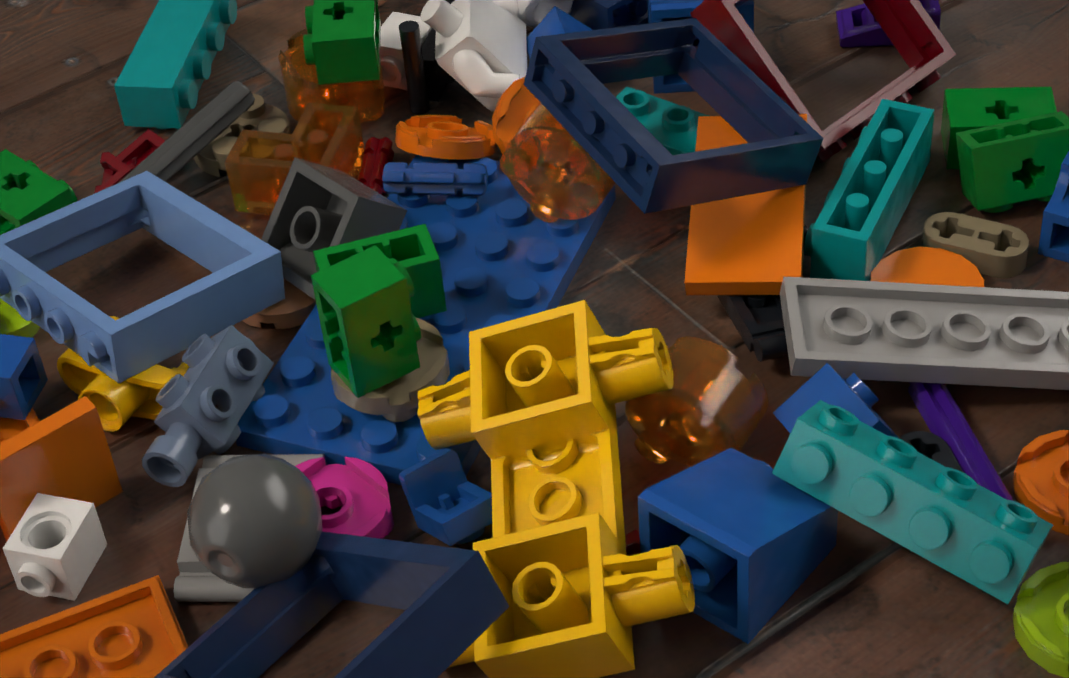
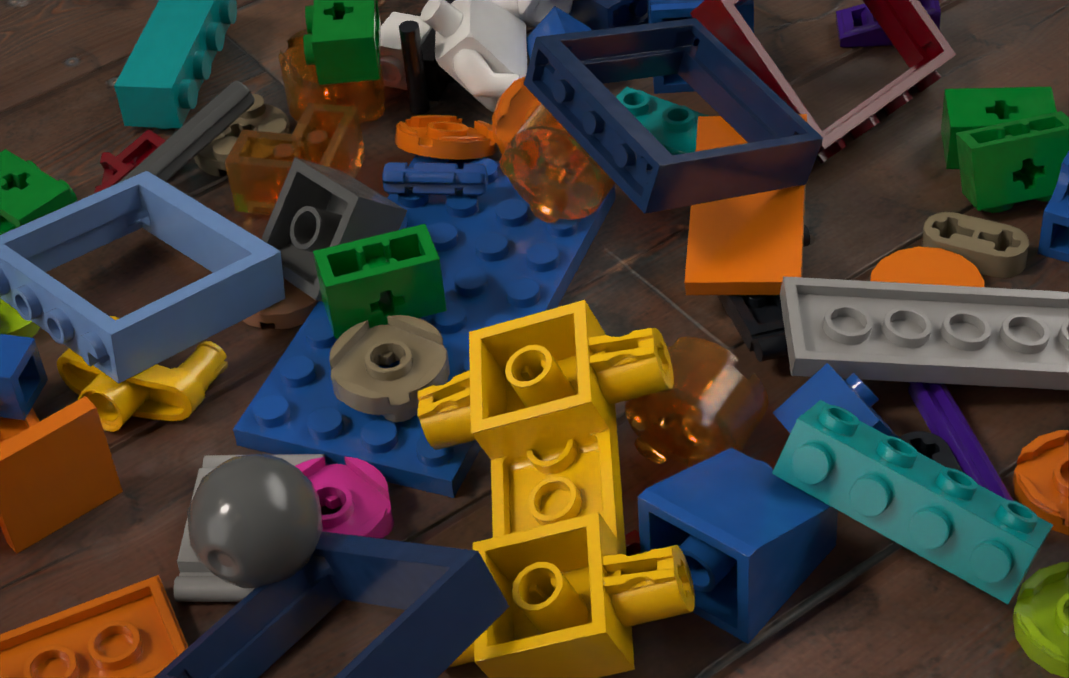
(55, 546): white brick -> none
(221, 373): sand blue brick -> none
(367, 320): green brick -> none
(377, 154): dark red axle -> none
(444, 499): blue bracket -> none
(871, 193): teal brick -> none

